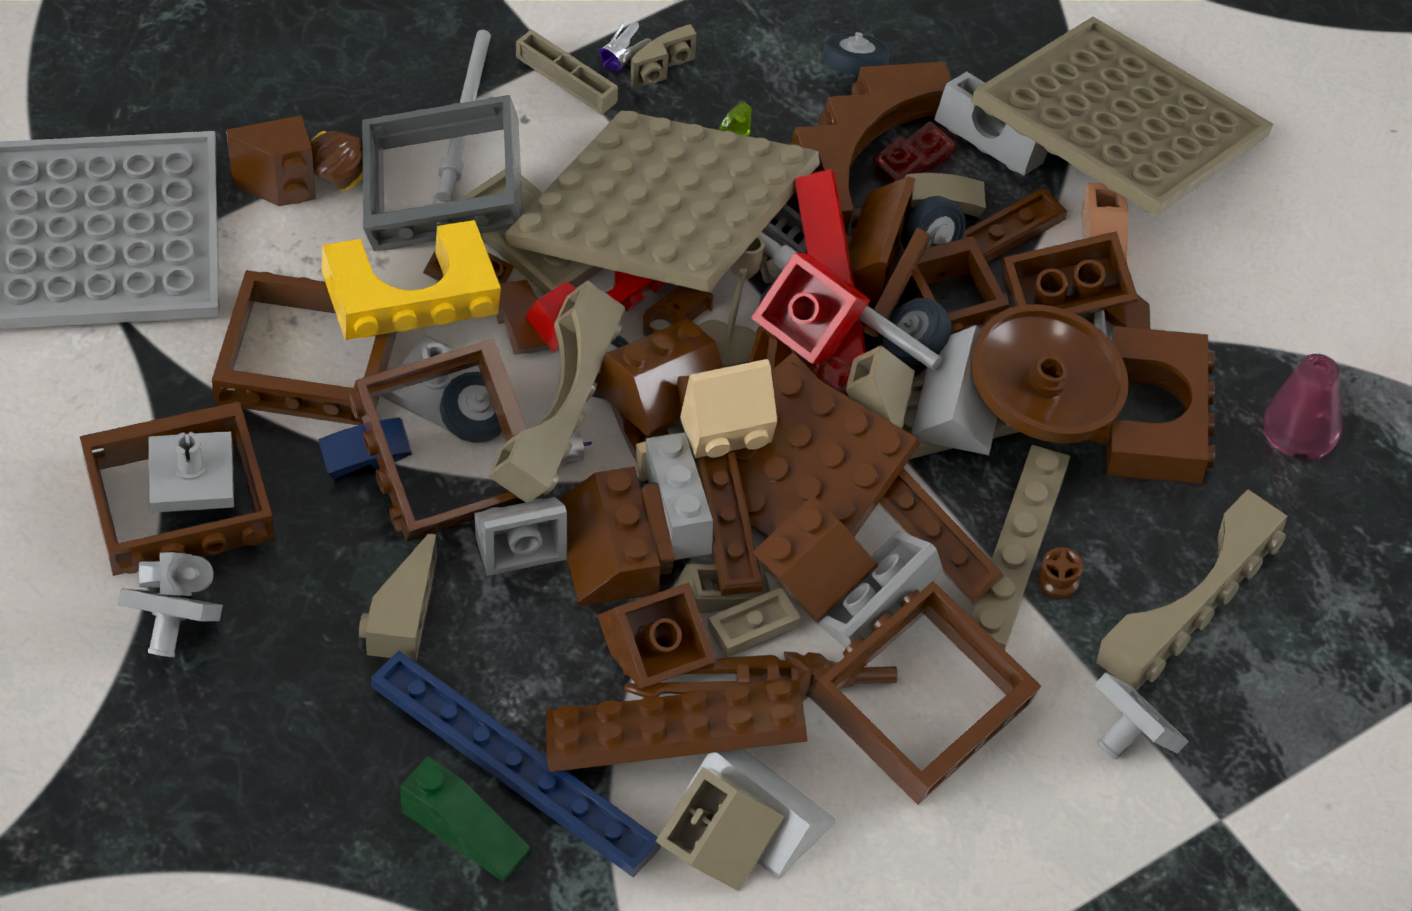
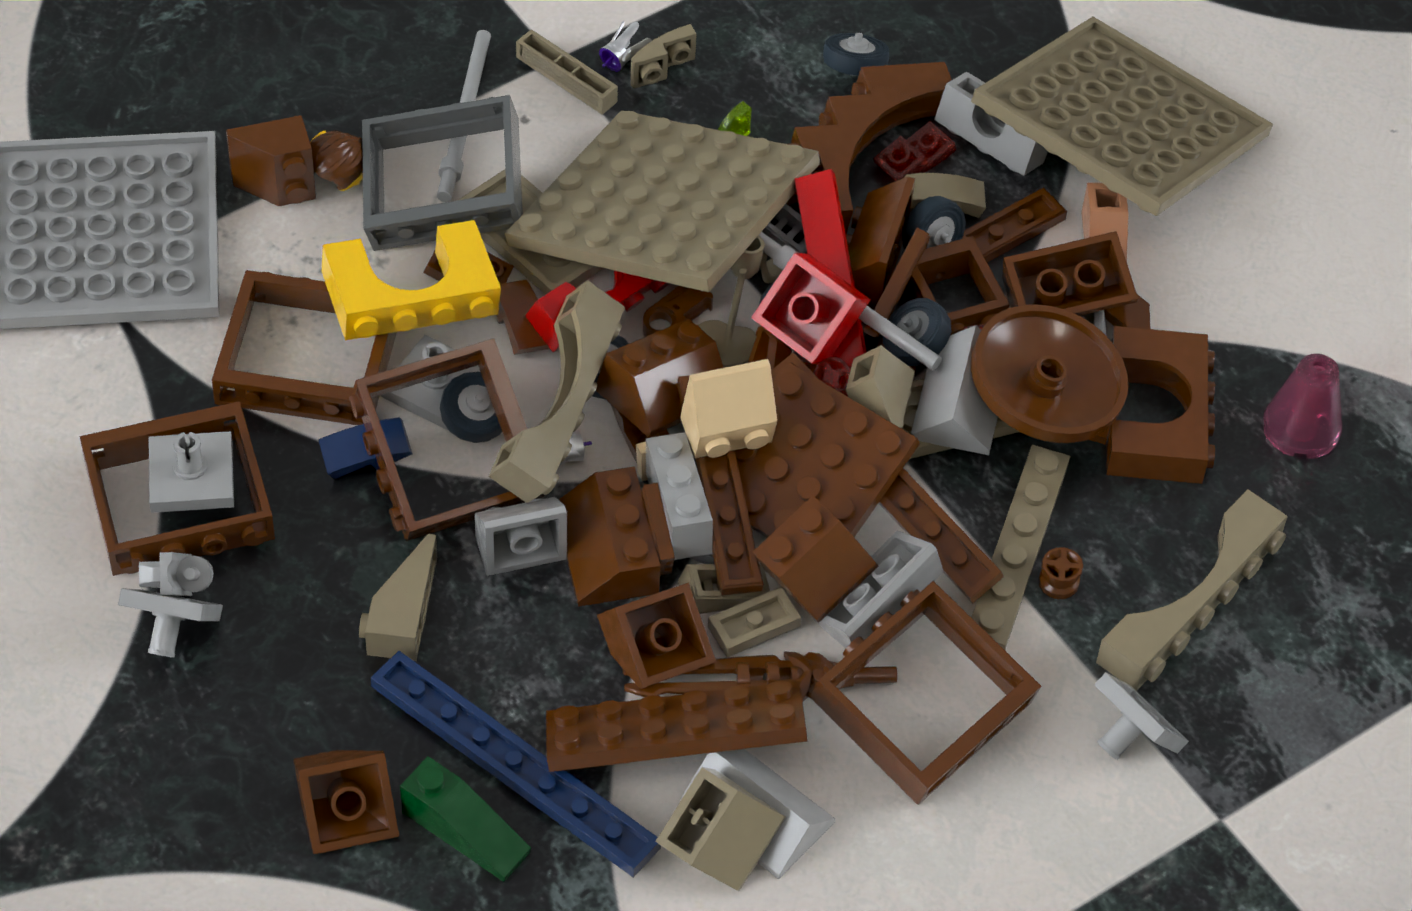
(346, 798): none -> reddish brown slope

